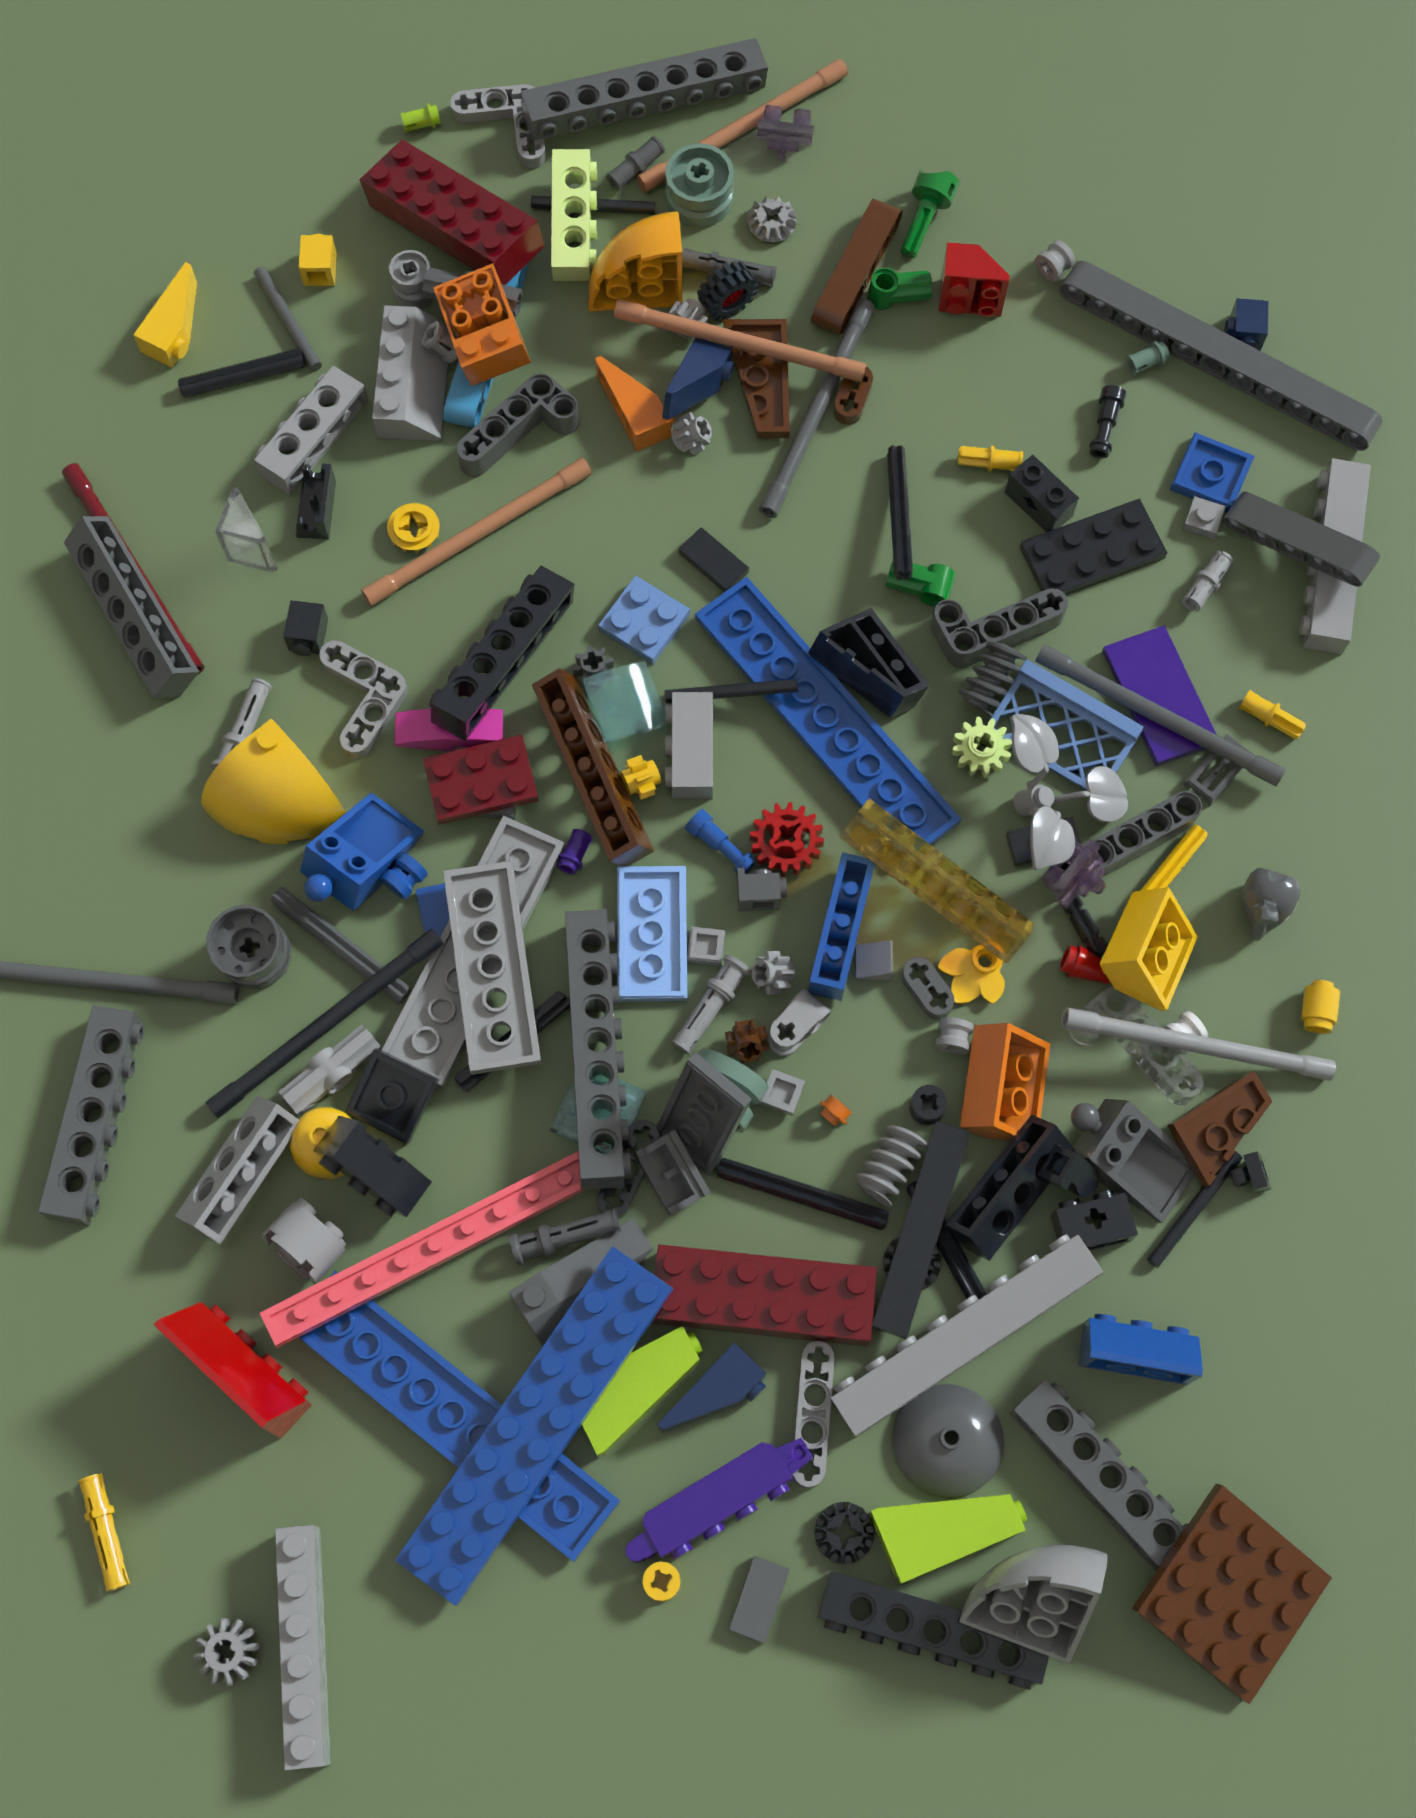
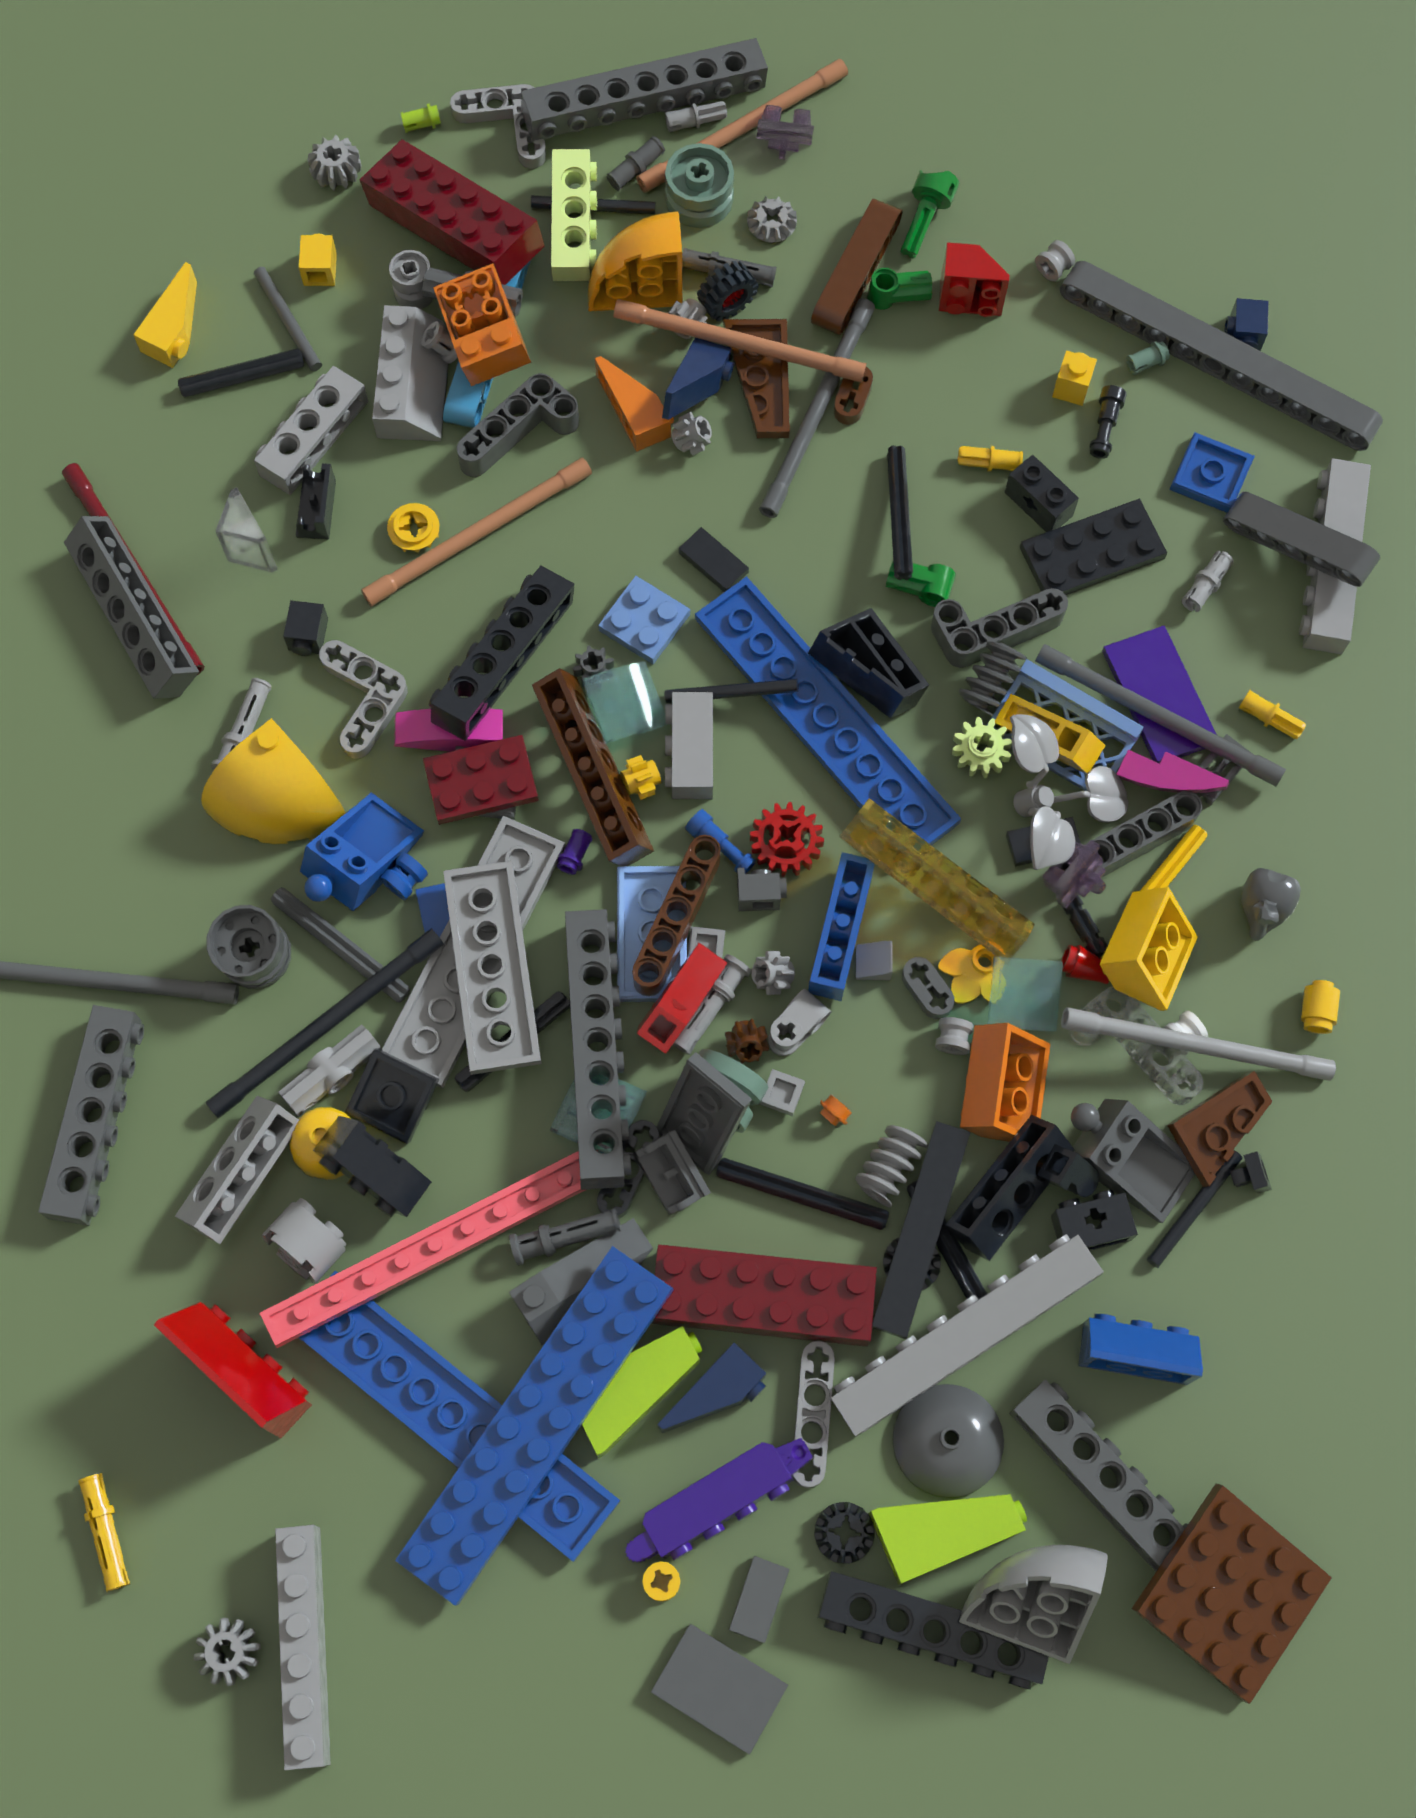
(334, 162): none -> light grey gear
(676, 899): none -> reddish brown beam
(681, 998): none -> red slope
(694, 116): none -> light grey axle
(719, 1688): none -> dark grey tile
(923, 1111): black wheel -> none
(1025, 993): none -> clear light blue slope
(1074, 377): none -> yellow brick
(1076, 744): none -> yellow slope
(1170, 775): none -> dark pink slope
(1204, 517): light grey plate -> none

